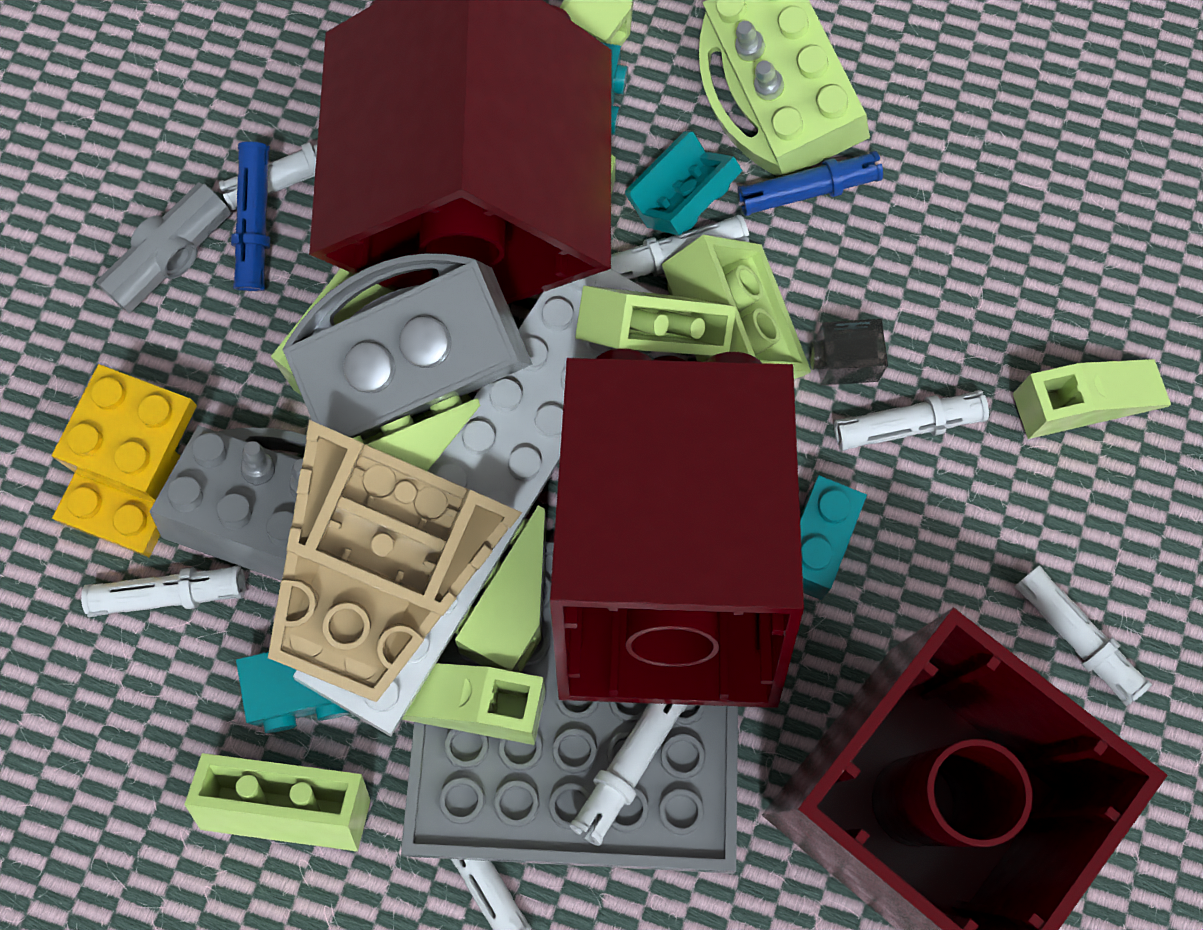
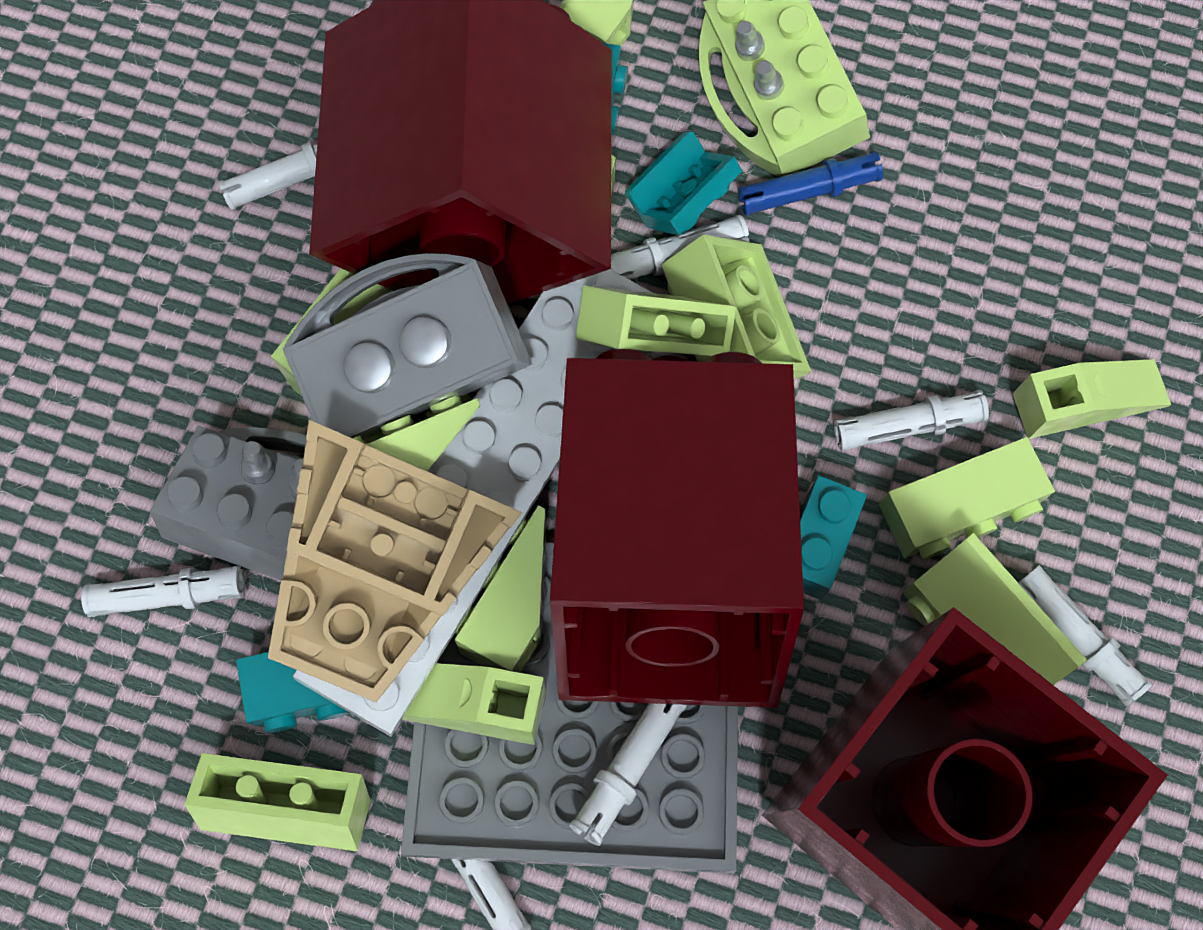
(121, 457): yellow bracket -> none
(163, 247): light grey piece -> none
(250, 235): blue pin -> none
(849, 352): clear smoke brick -> none
(967, 499): none -> yellowish green brick
(994, 601): none -> yellowish green slope

